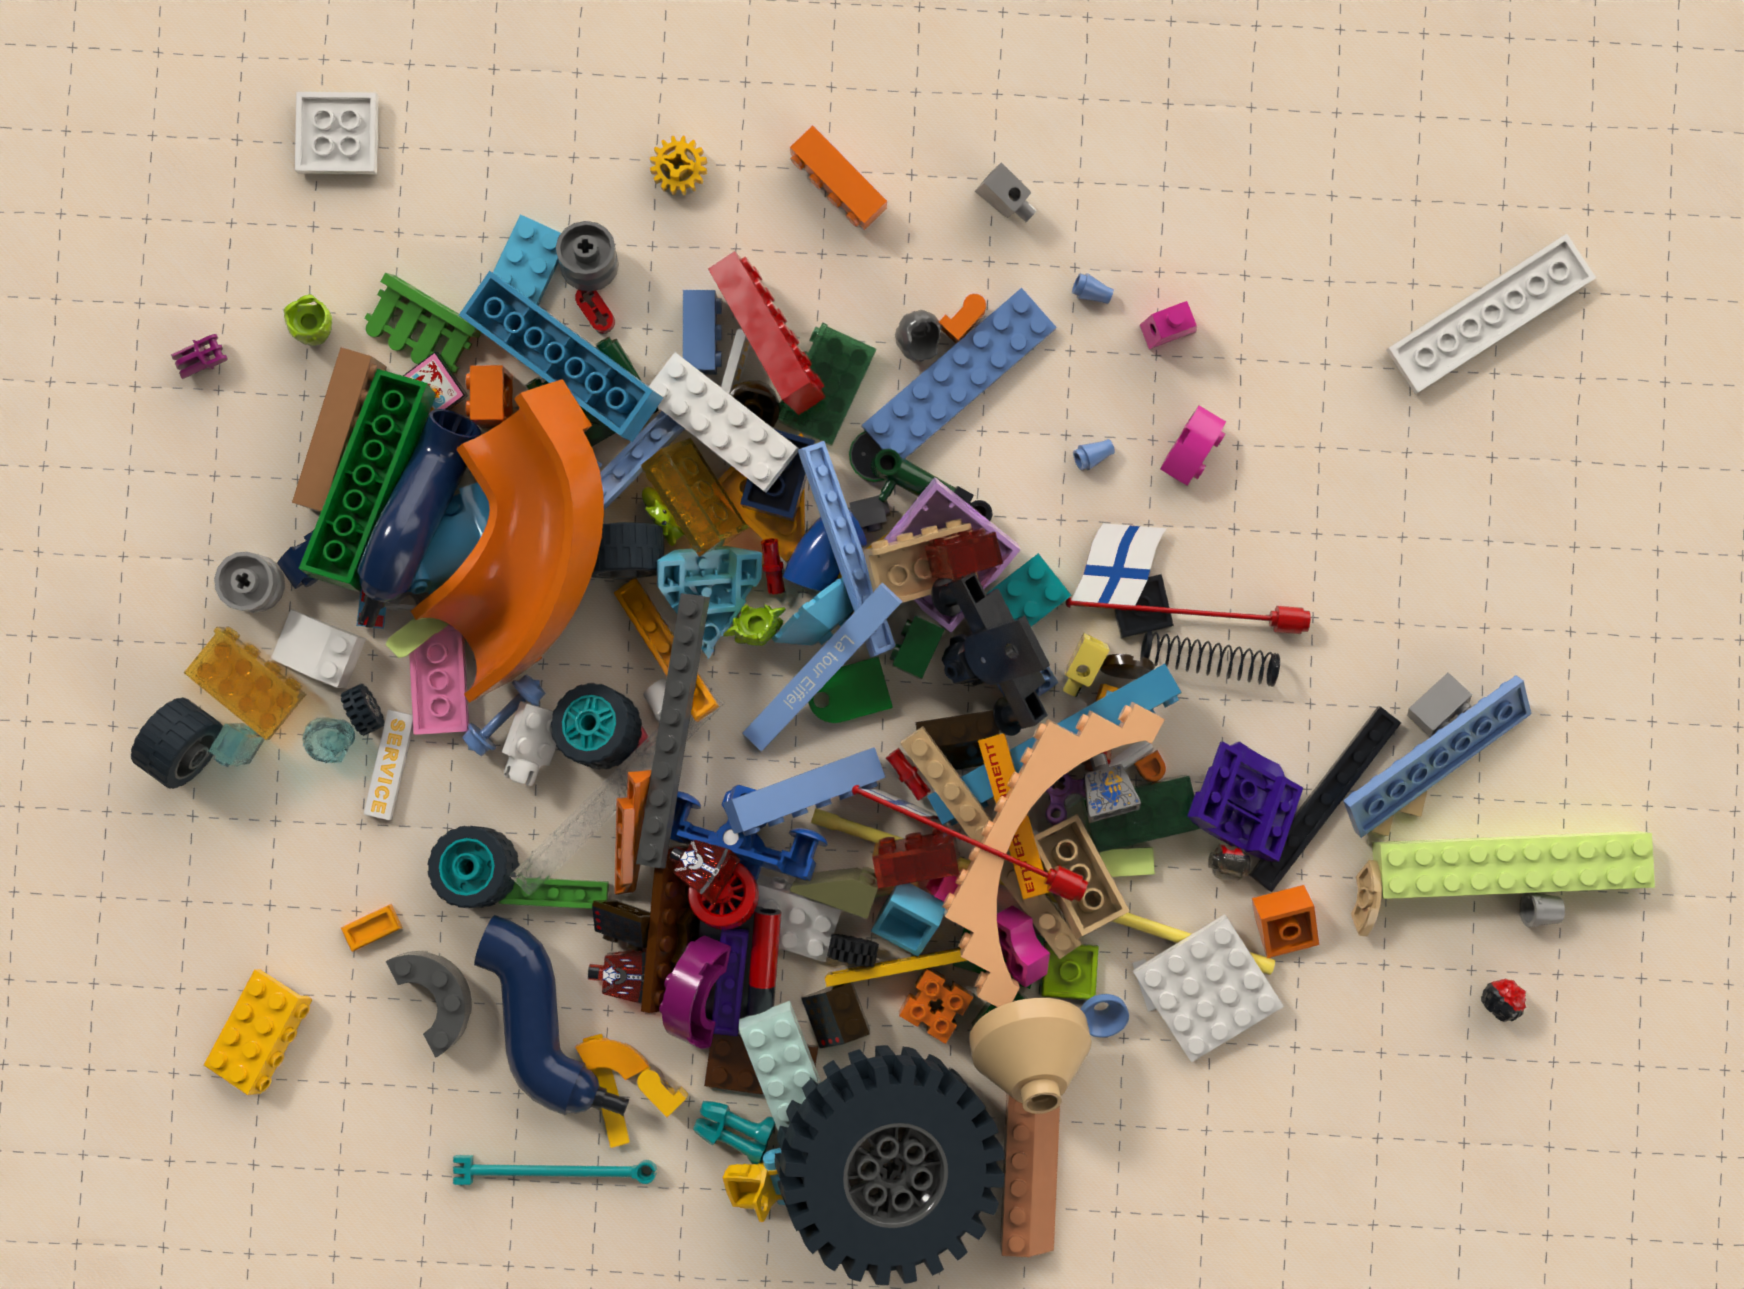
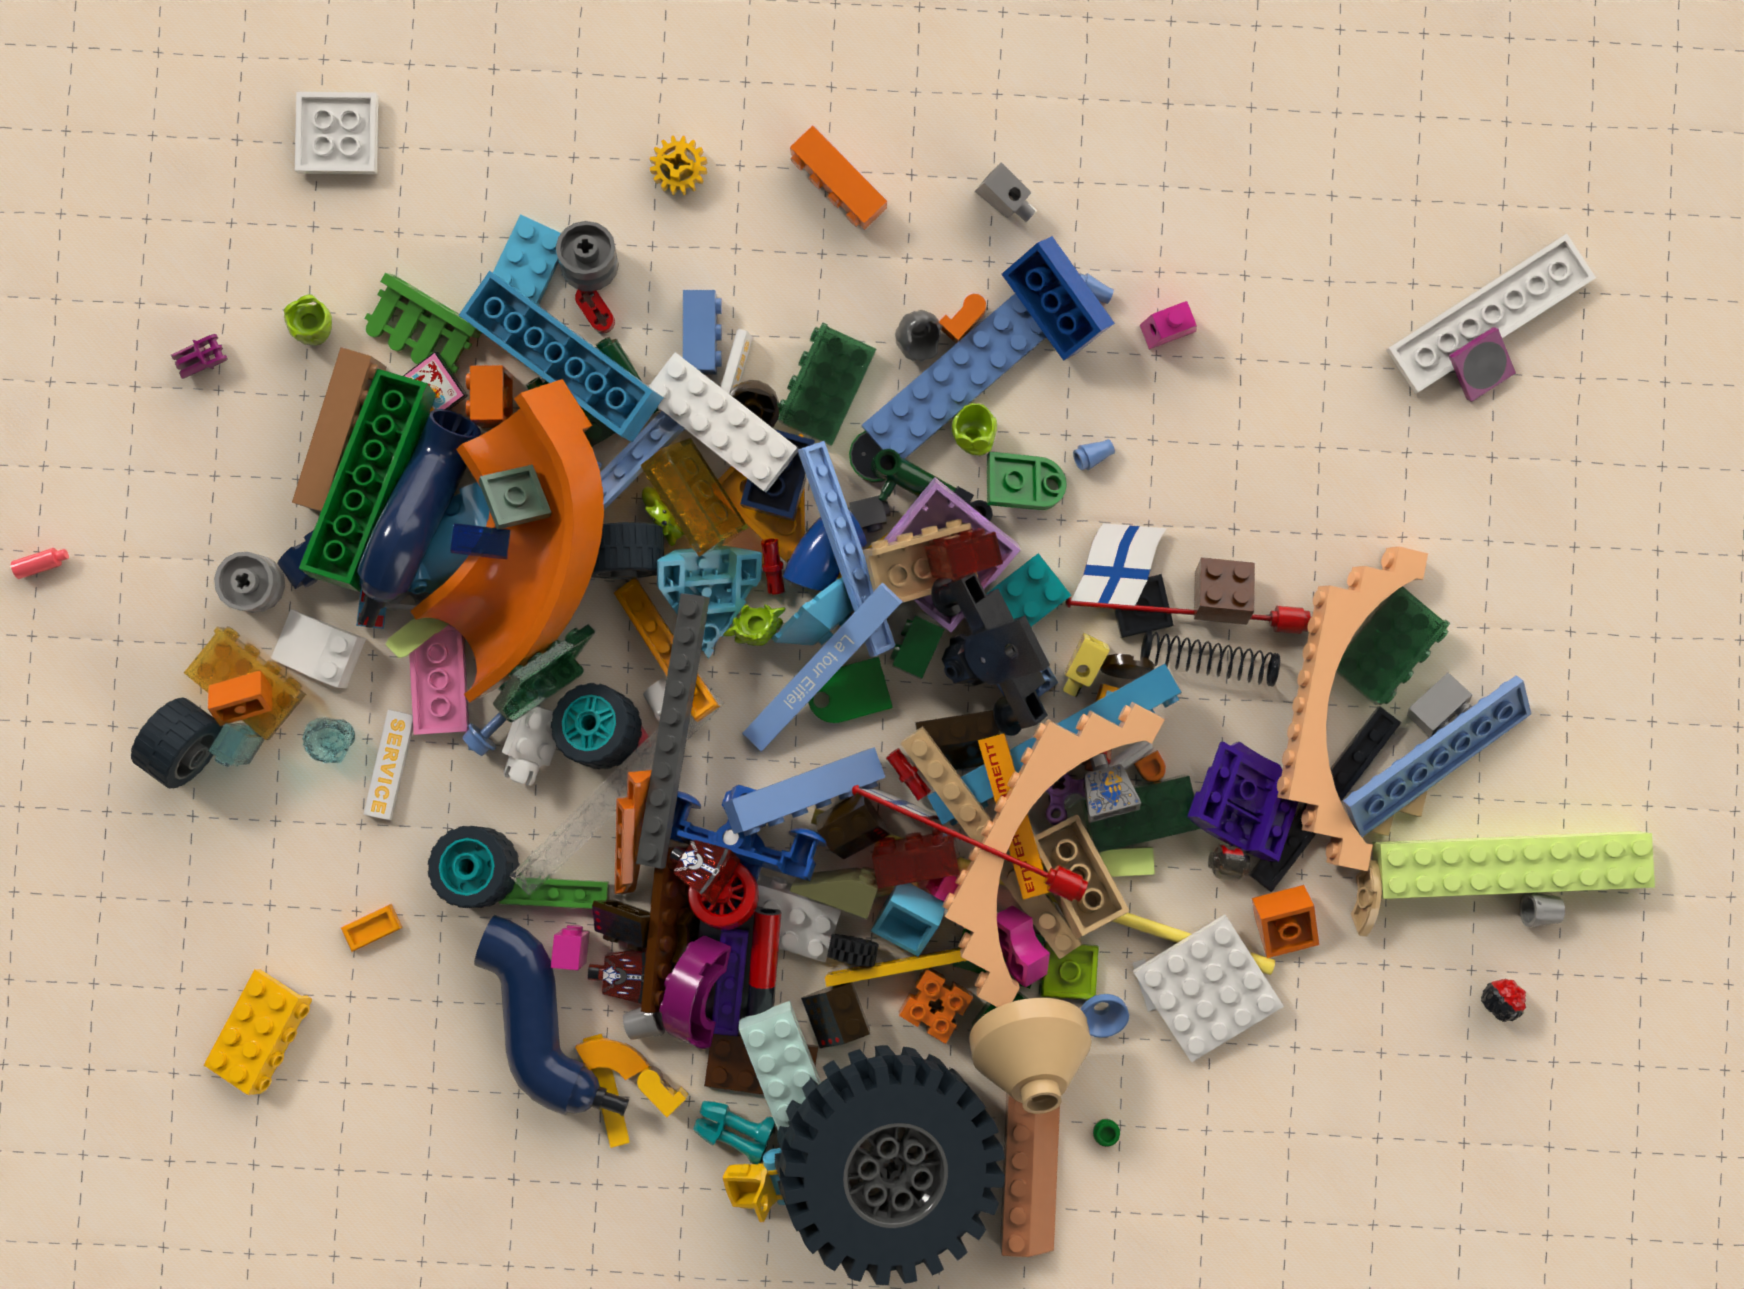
(38, 562): none -> coral cylinder
(240, 698): none -> orange brick
(362, 709): black wheel -> none
(448, 988): dark grey brick -> none
(470, 1170): teal hinge -> none
(480, 541): none -> clear blue tile
(514, 497): none -> sand green plate
(542, 675): none -> clear green bracket
(570, 948): none -> dark pink brick
(642, 1024): none -> light grey piece
(767, 332): red brick -> none
(851, 826): none -> dark brown slope
(974, 429): none -> lime hair
(1021, 481): none -> green tile
(1057, 298): none -> blue brick
(1106, 1132): none -> green plate
(1193, 446): dark pink brick -> none
(1224, 591): none -> reddish brown brick
(1305, 761): none -> light nougat arch
(1391, 646): none -> clear green bracket
(1482, 364): none -> tile

